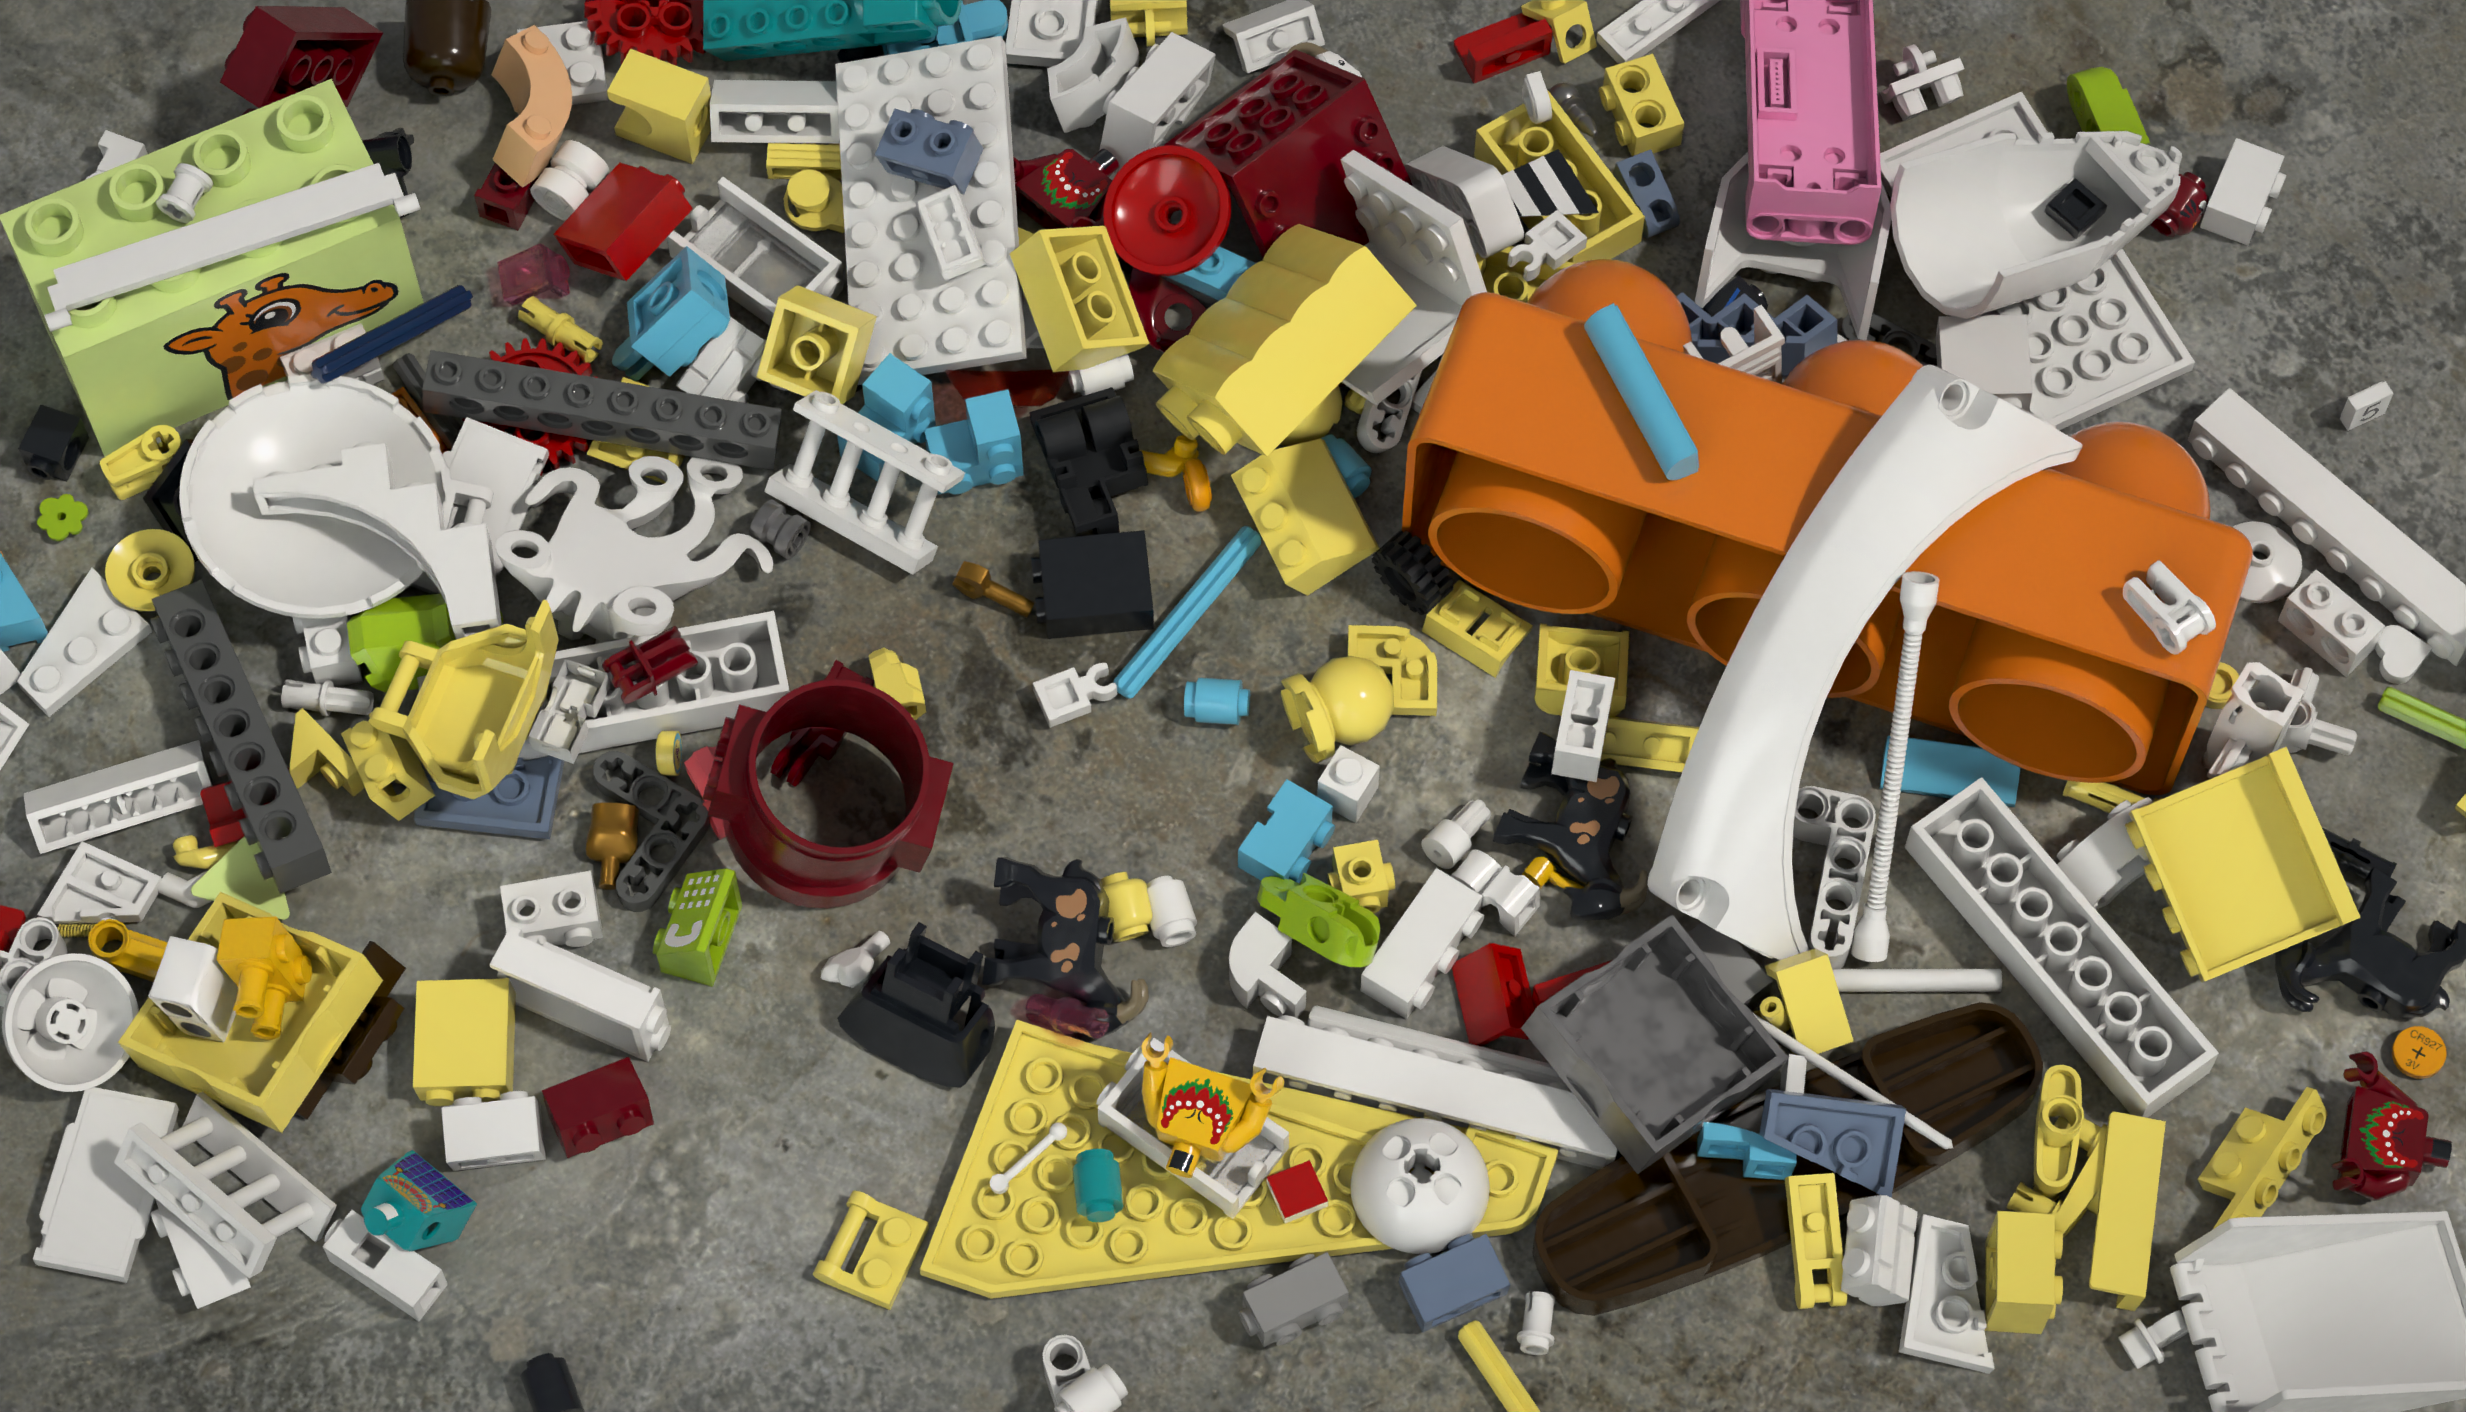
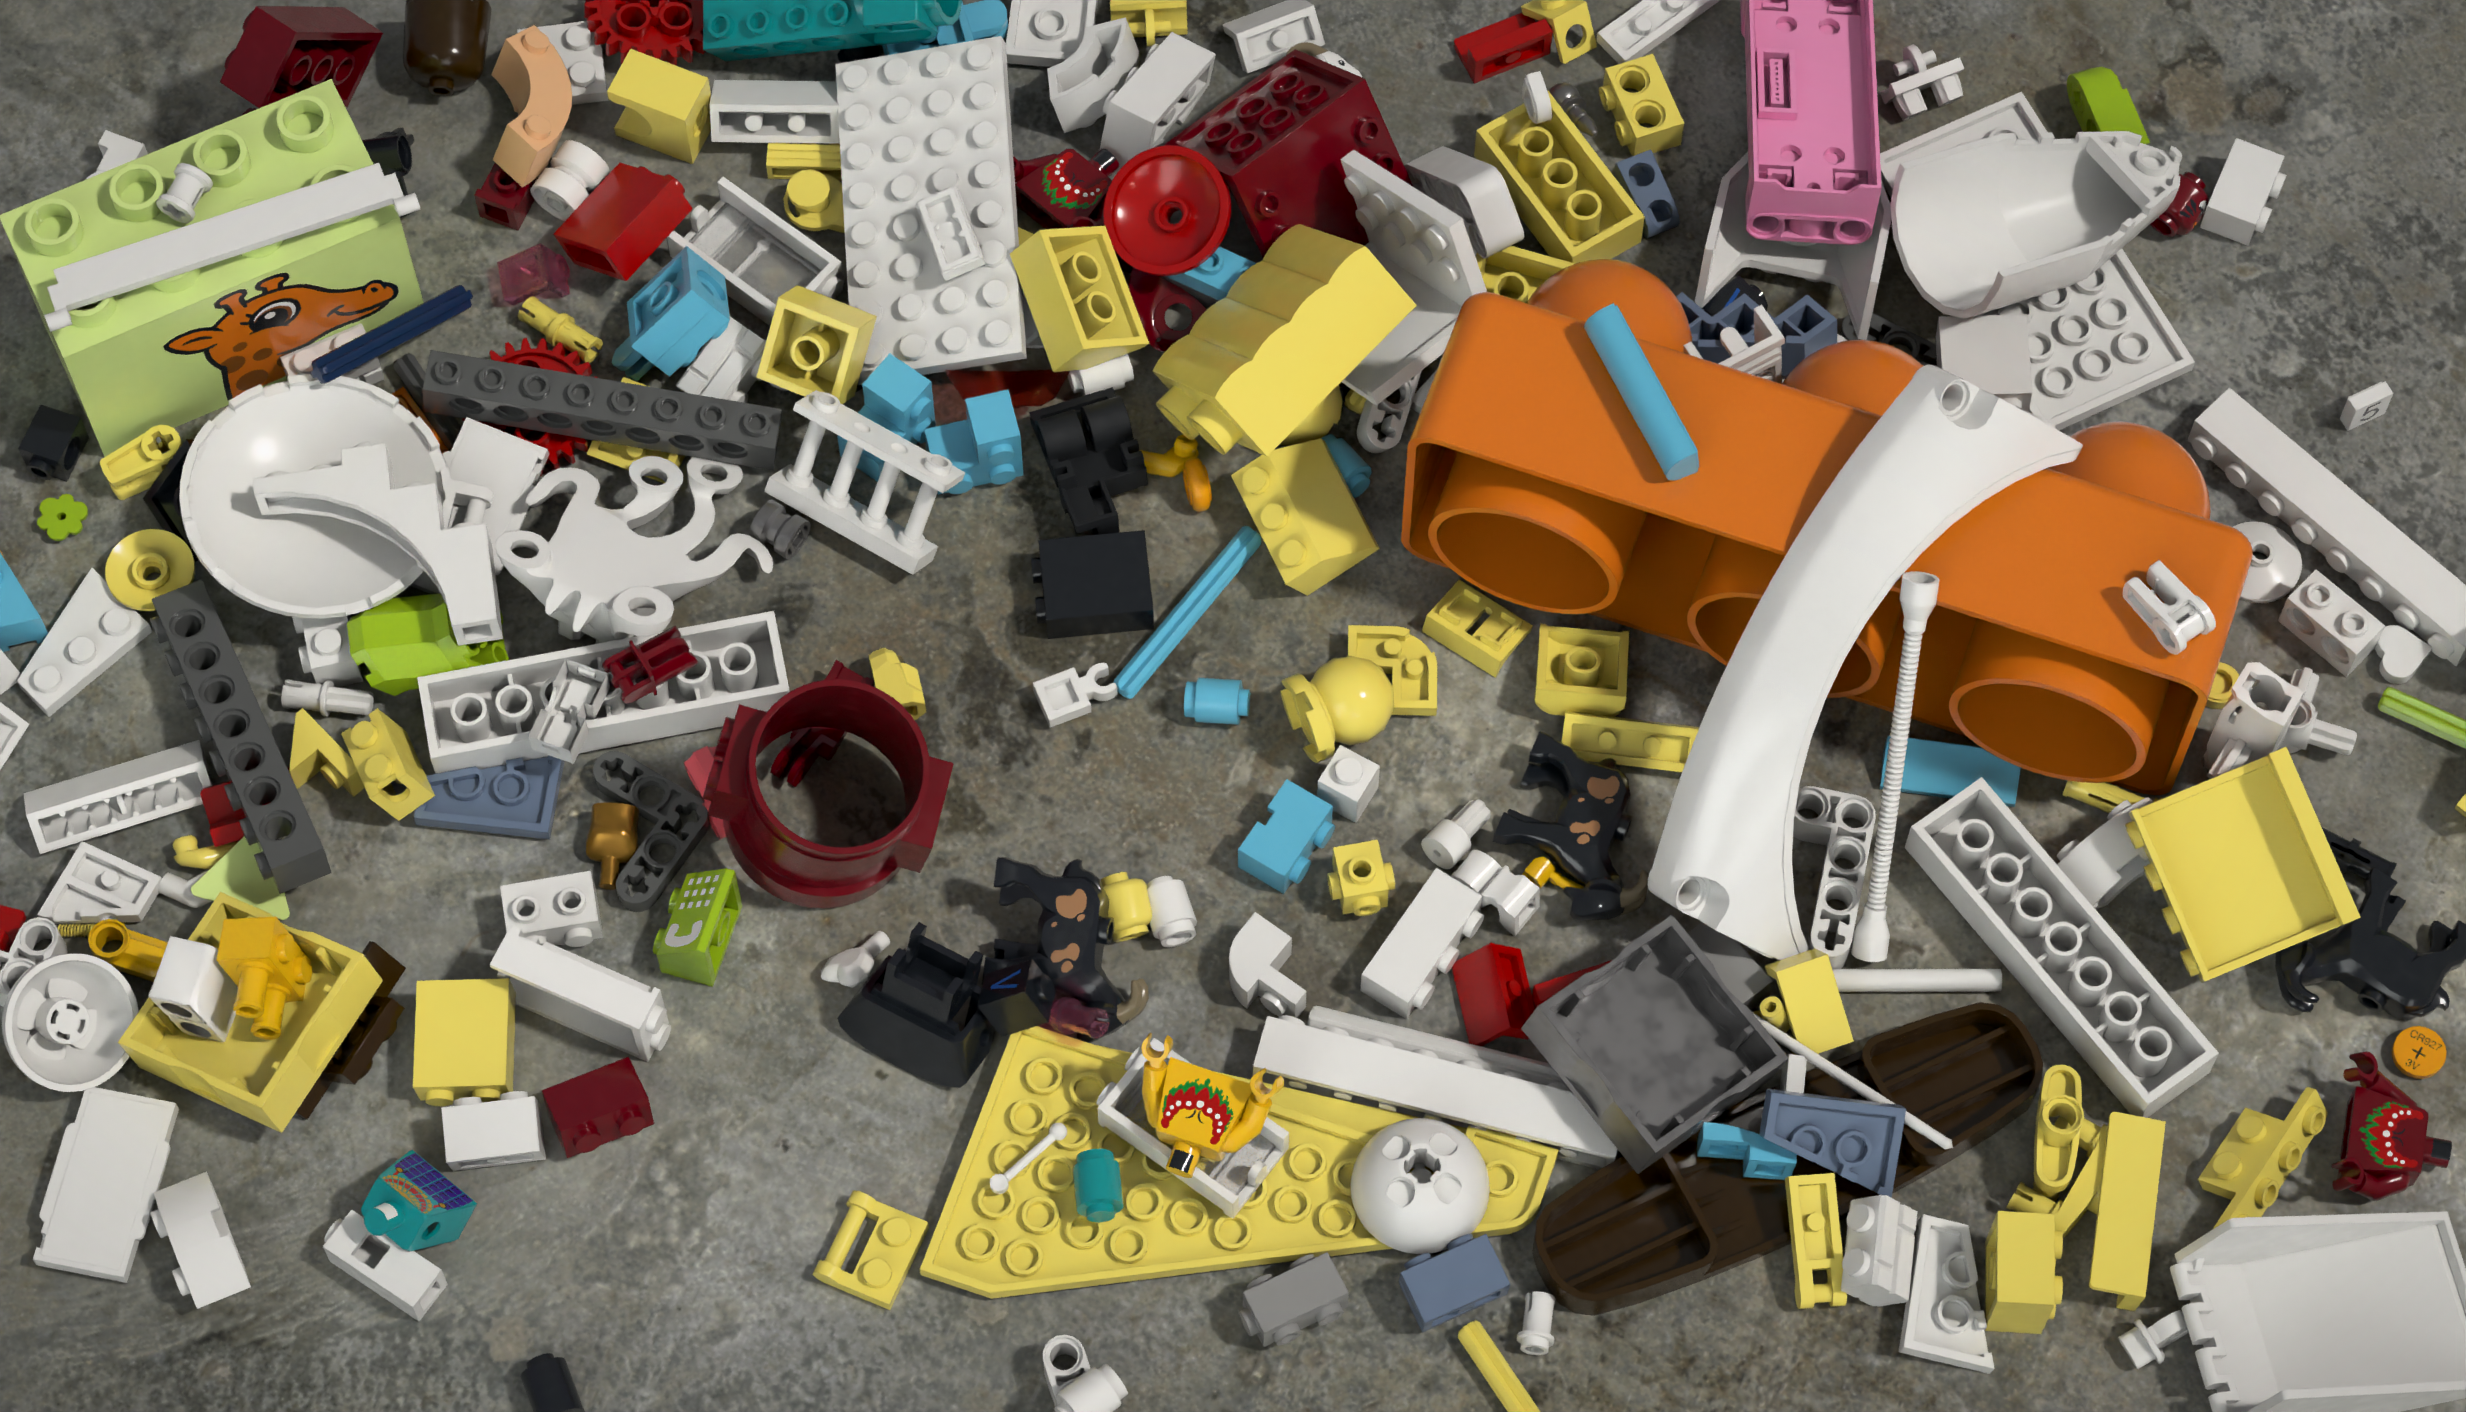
(205, 1207): white fence -> none
(473, 702): light yellow piece -> none
(669, 753): light yellow tile -> none
(929, 149): sand blue brick -> none
(976, 581): pearl gold bar -> none
(1017, 997): none -> black brick
(1297, 1191): red tile -> none
(1322, 919): lime piece -> none
(1412, 572): black tyre -> none
(1546, 187): sticker -> none
(1548, 242): white plate -> none
(1583, 726): white brick -> none
(2075, 208): black tile -> none

